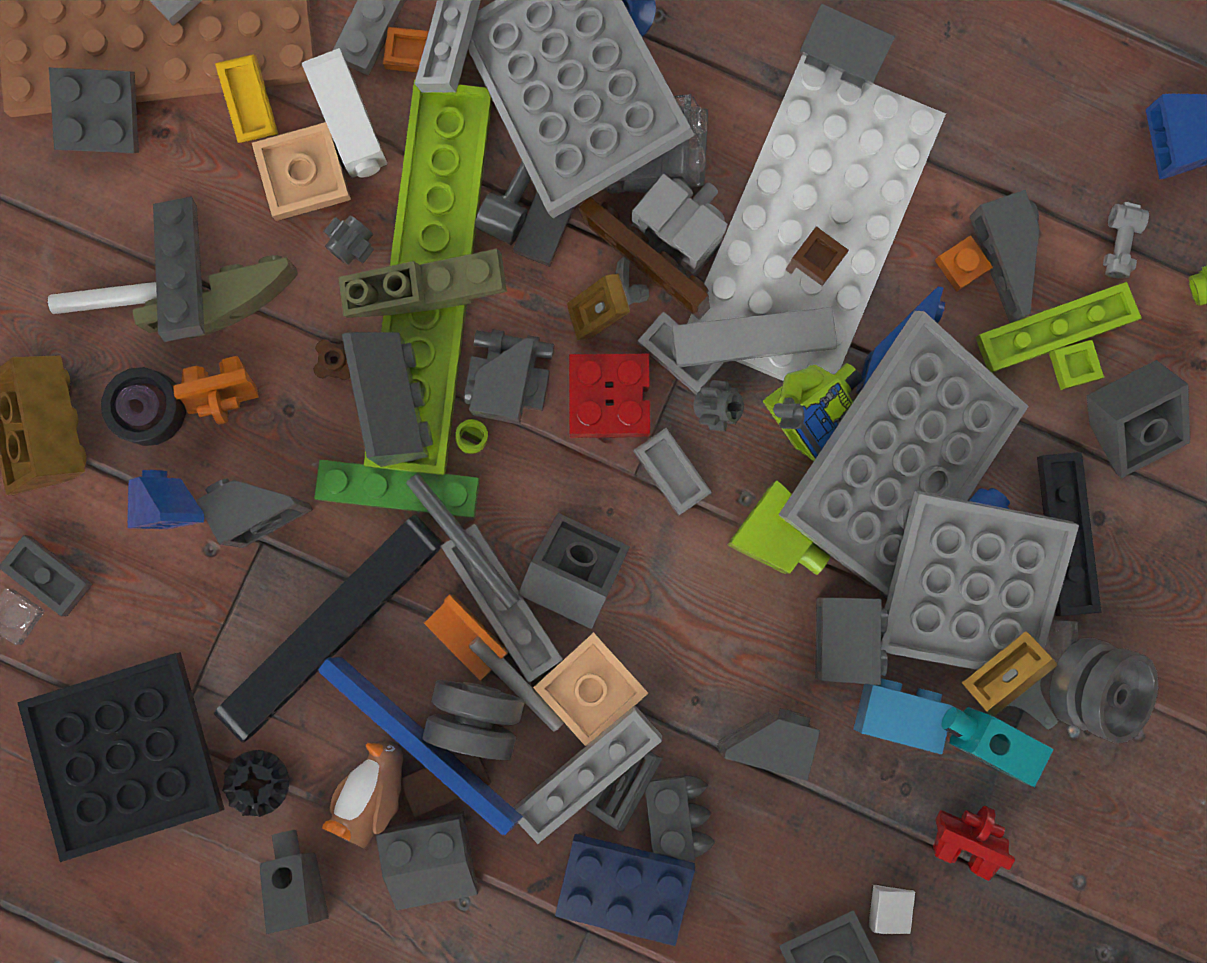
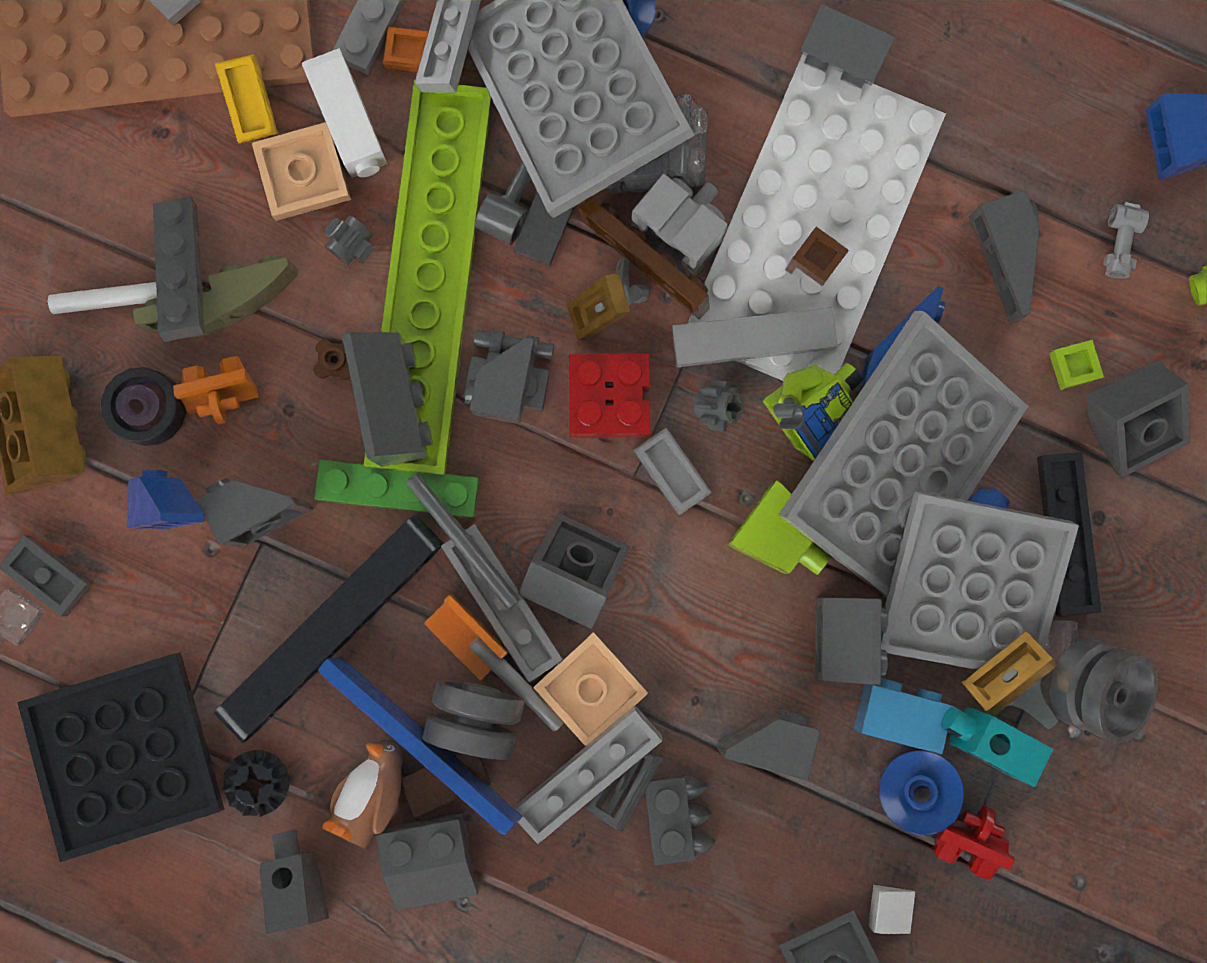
(94, 110): dark grey plate -> none
(422, 287): olive slope -> none
(475, 430): lime hinge -> none
(625, 889): dark blue plate -> none
(659, 344): light grey plate -> none
(915, 771): none -> blue dish
(963, 263): orange plate -> none
(1058, 327): lime plate -> none

